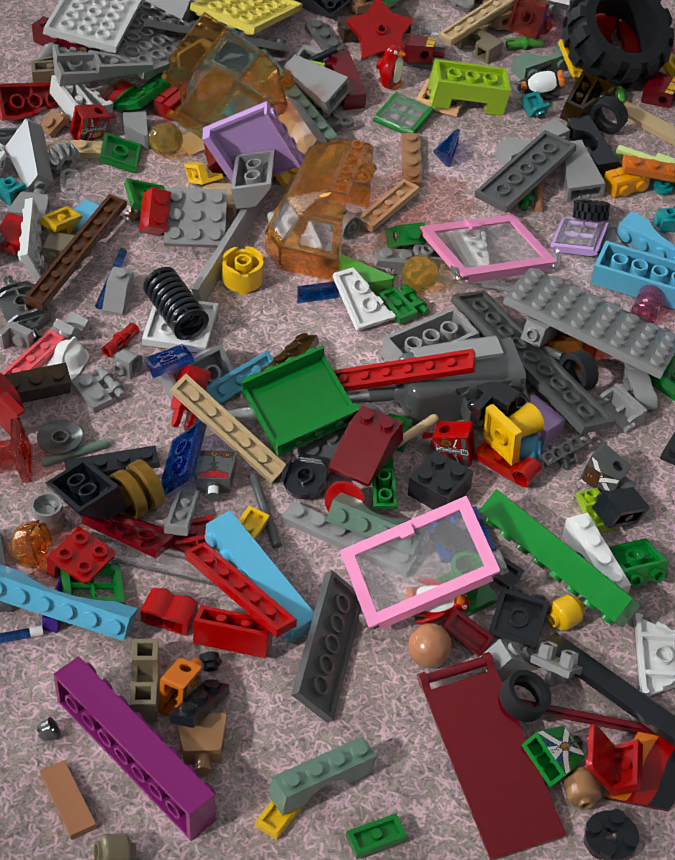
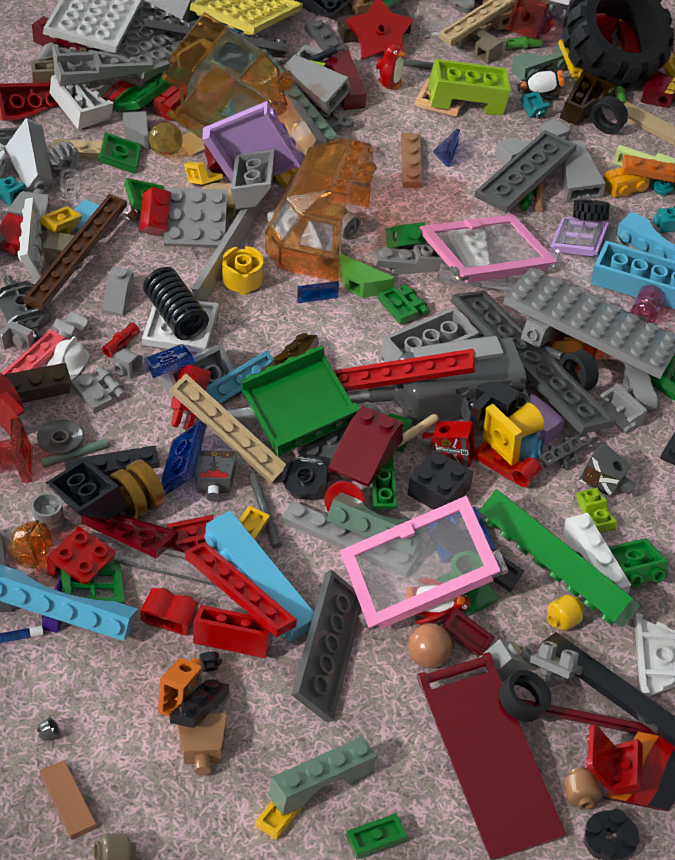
(54, 123): medium nougat bracket -> none
(90, 122): red torso -> none
(117, 263): clear blue bar -> none
(136, 747): magenta brick -> none
(145, 678): dark tan arch -> none
(182, 512): light grey tile -> none
(361, 303): white wing -> none
(388, 205): tan plate -> none
(403, 114): clear piece -> none
(420, 273): clear yellow piece -> none
(421, 49): dark red torso -> none
(519, 617): black plate -> none
(554, 753): green torso -> none
(586, 130): black arch -> none
(620, 507): black brick -> none

